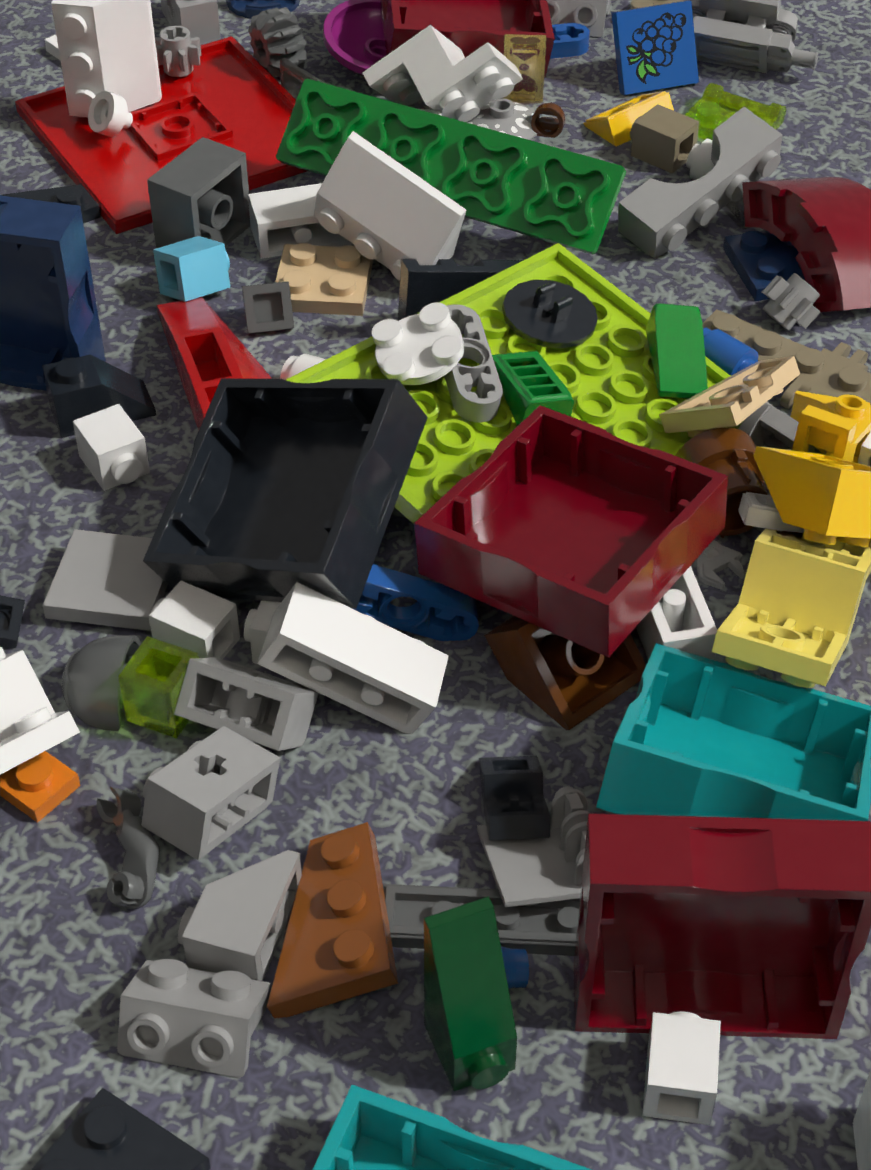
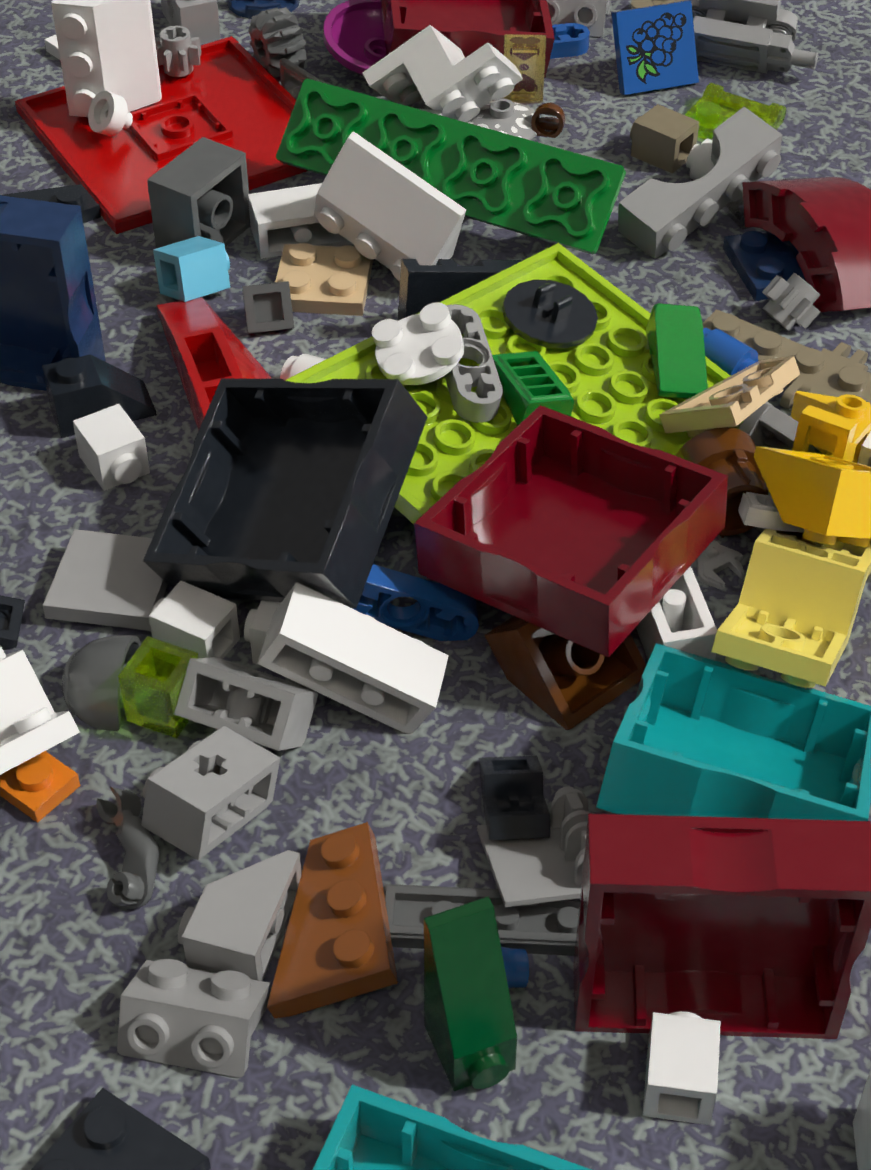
(617, 122): yellow slope -> none

